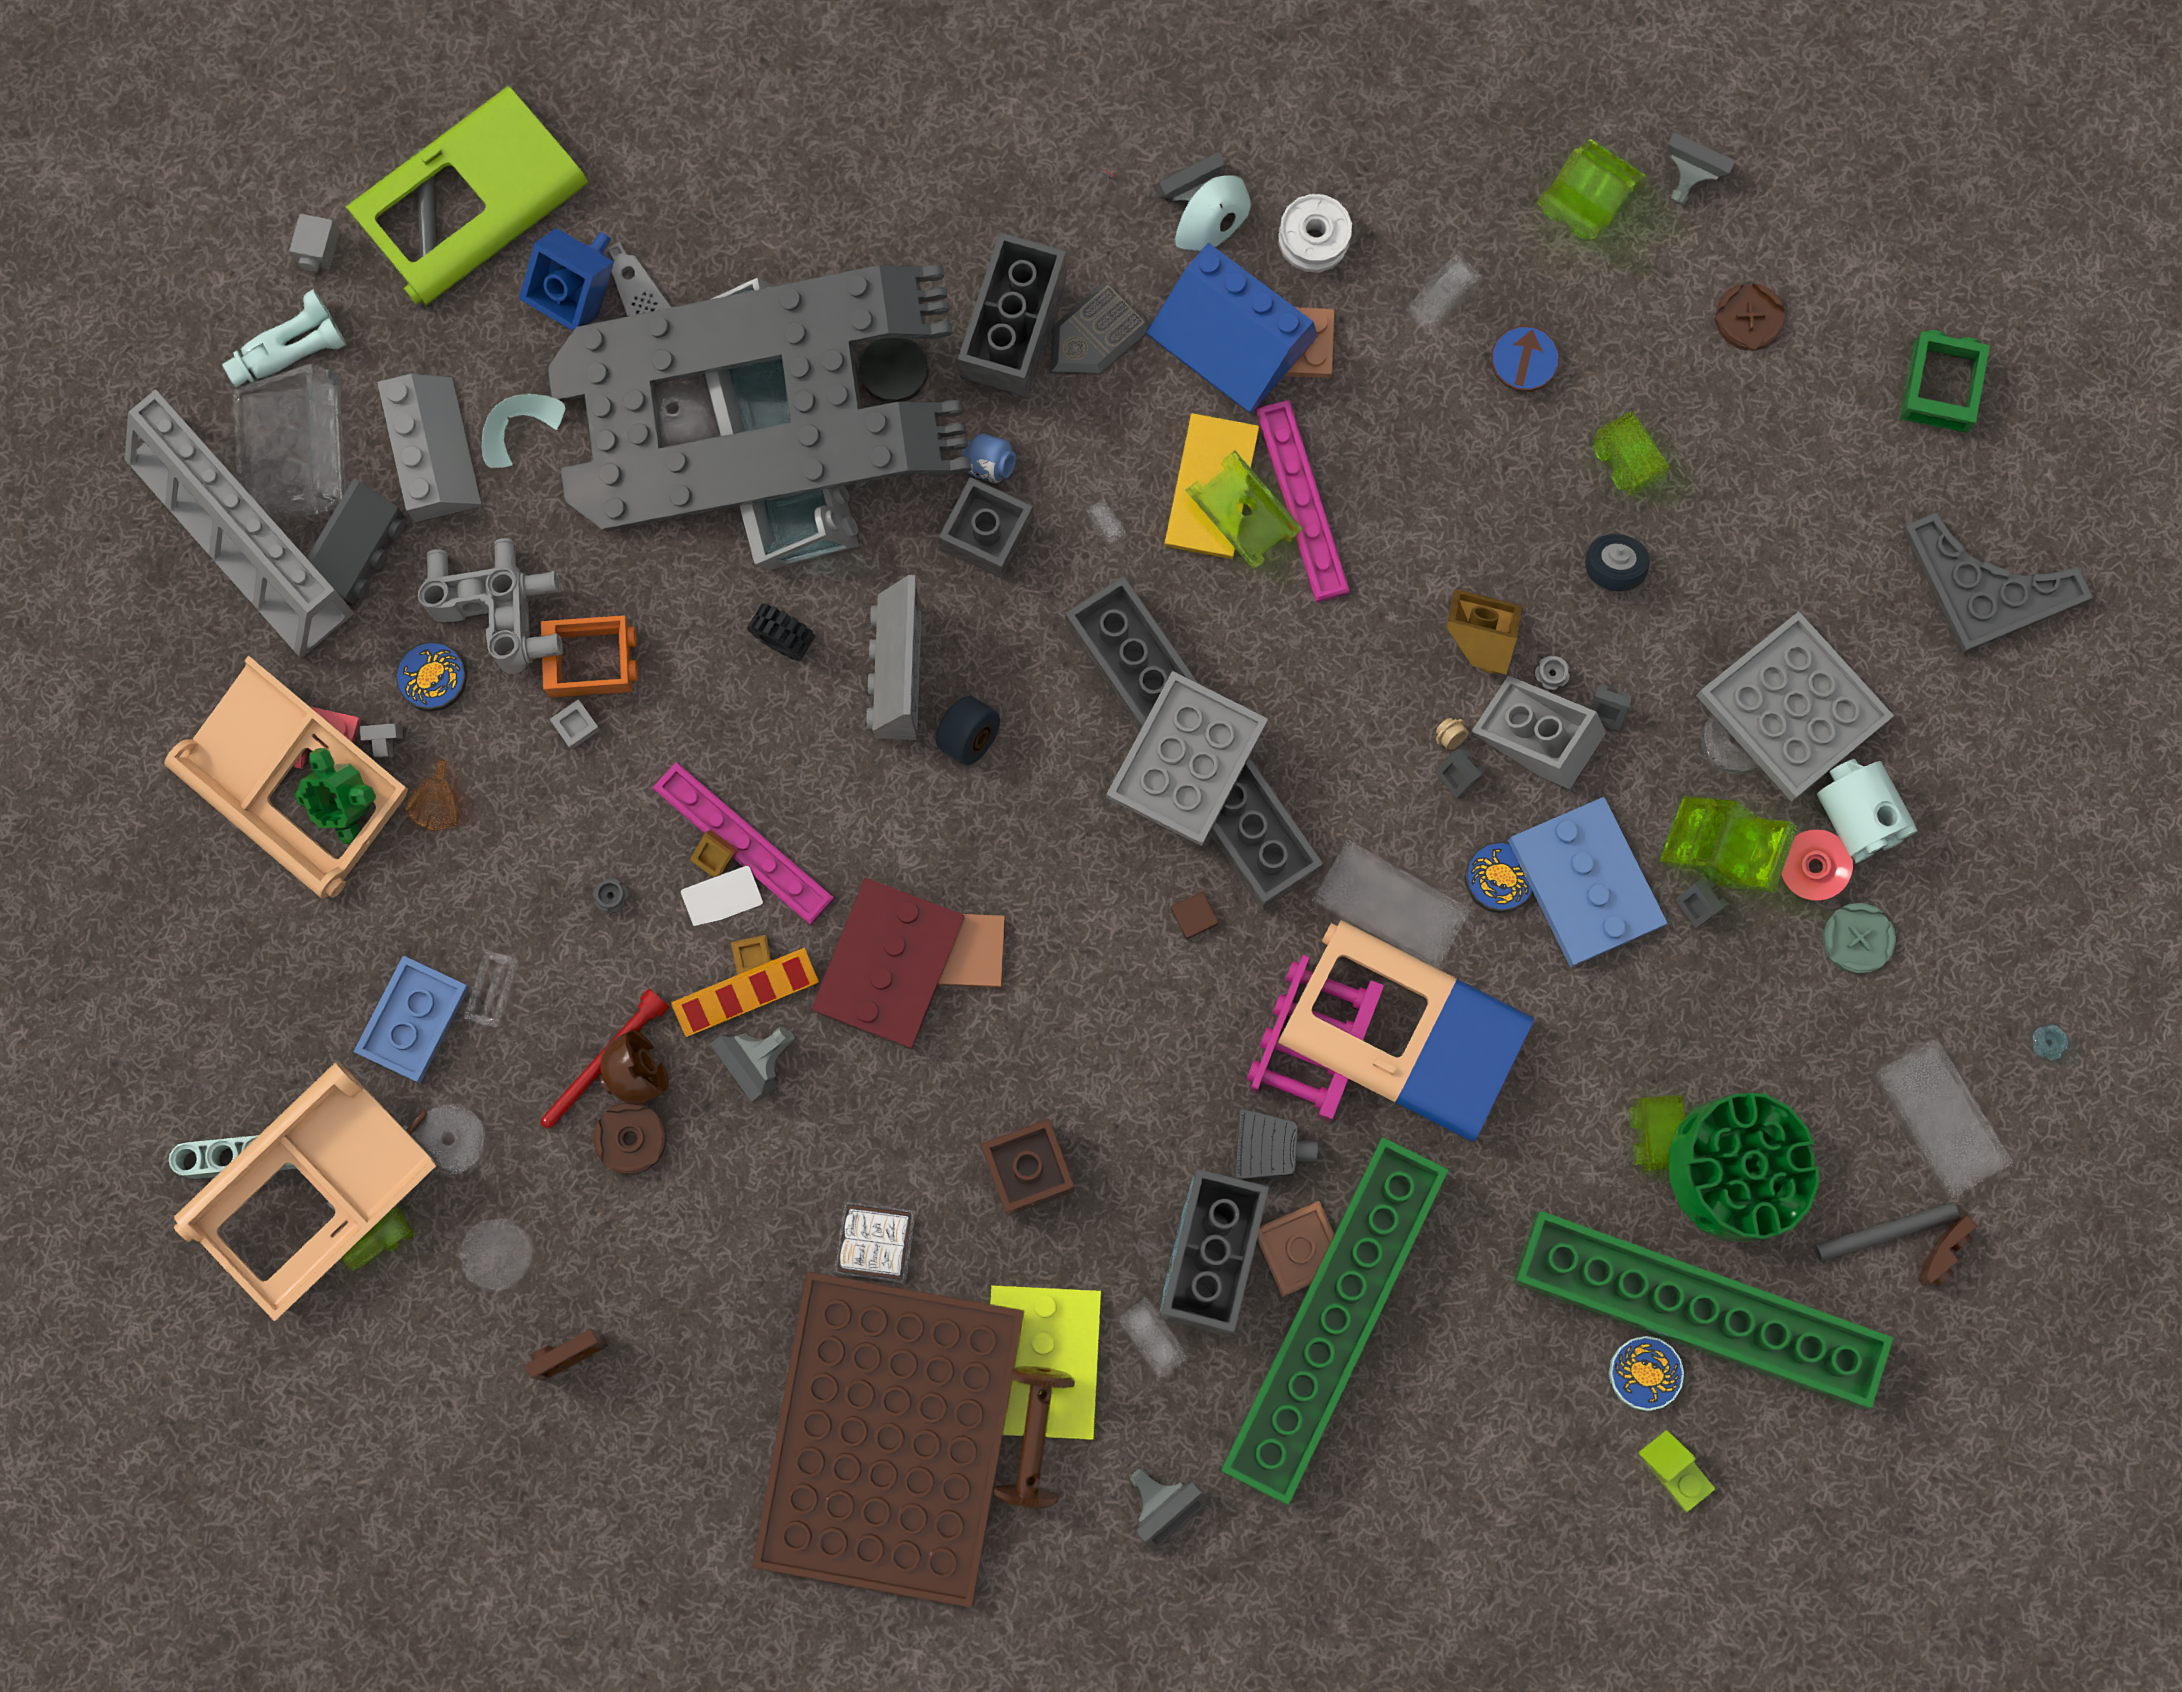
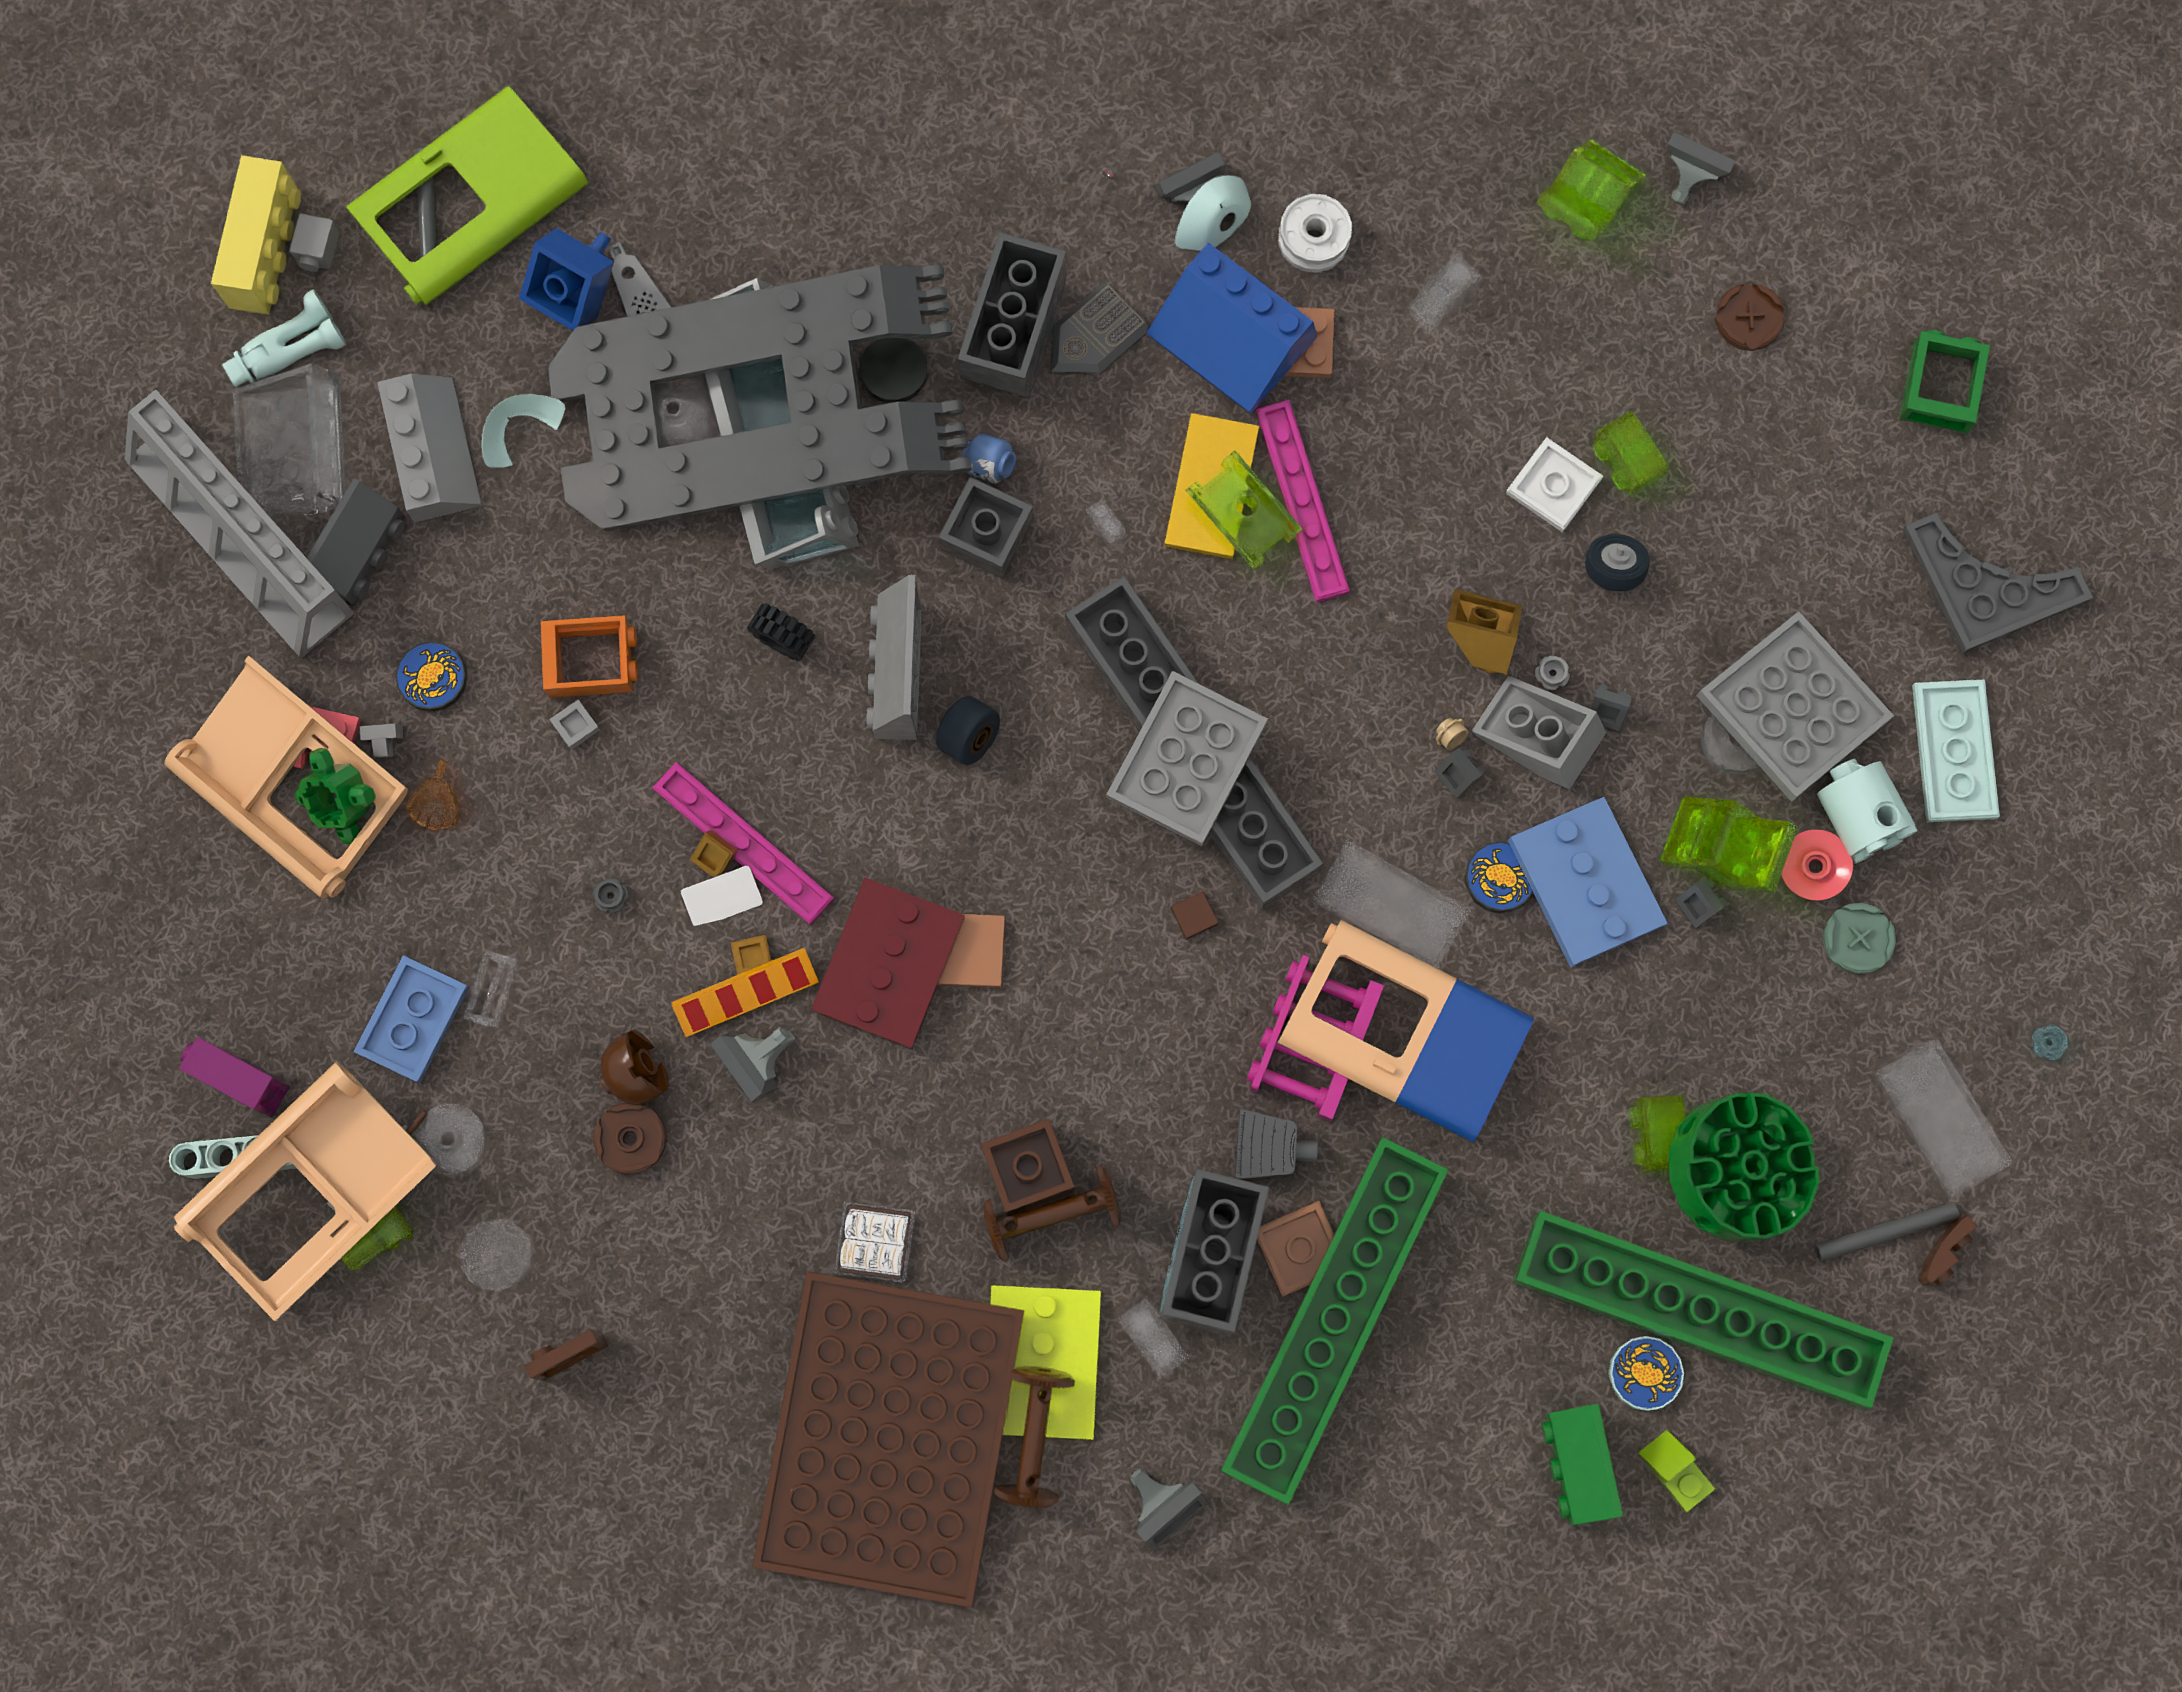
(233, 1077): none -> magenta window
(256, 235): none -> light yellow brick
(482, 593): light grey pin -> none
(649, 1007): red piece -> none
(1052, 1213): none -> reddish brown hose
(1525, 358): blue piece -> none
(1554, 484): none -> white tile
(1582, 1465): none -> green slope
(1955, 751): none -> light aqua tile

